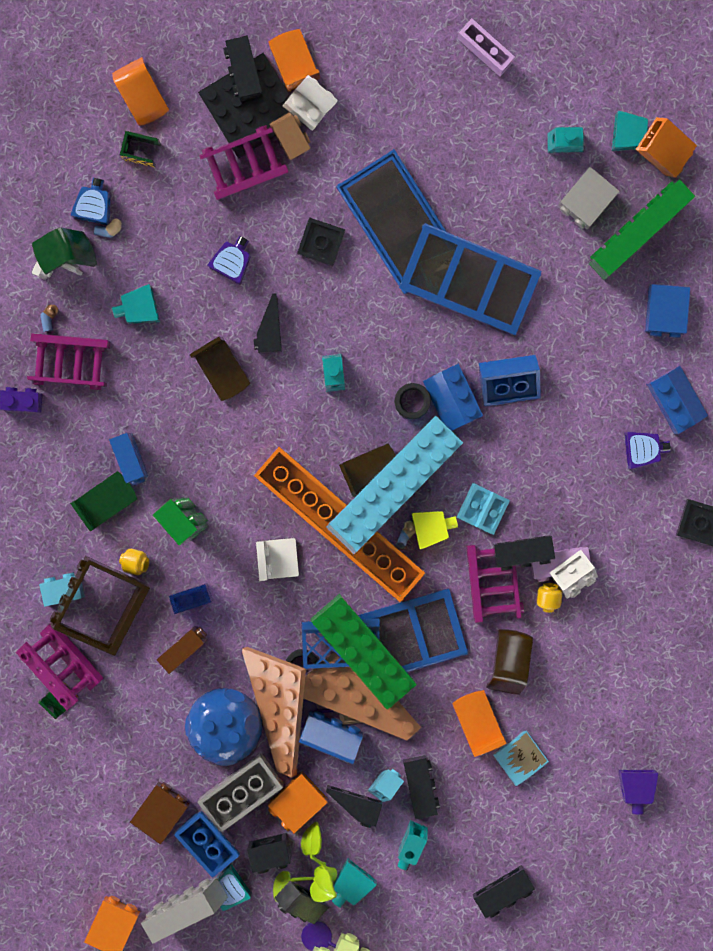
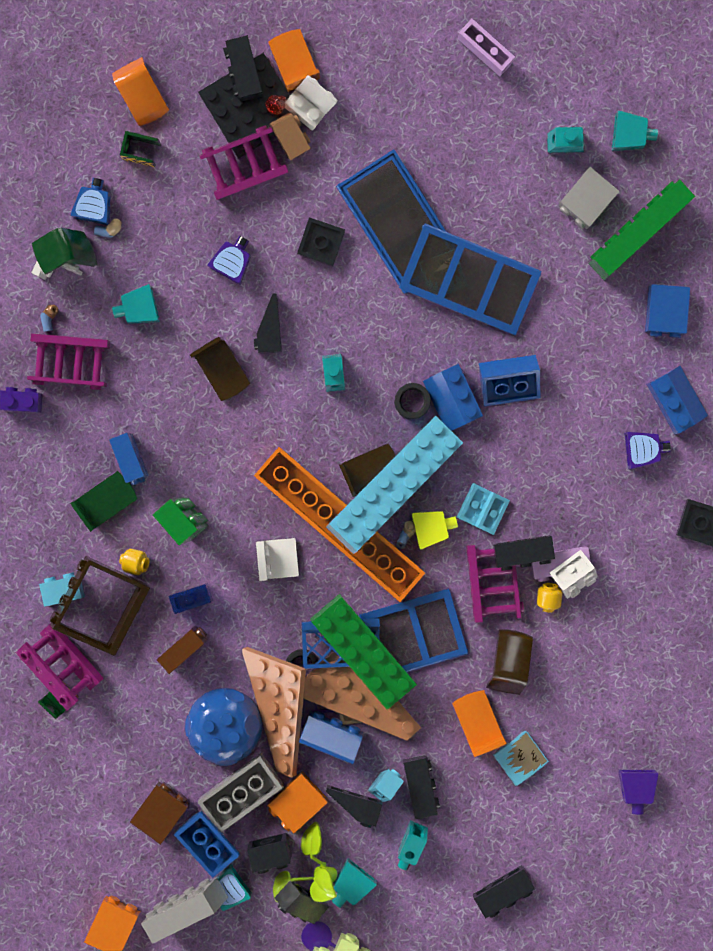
(276, 104): none -> clear red tile
(666, 147): orange brick -> none

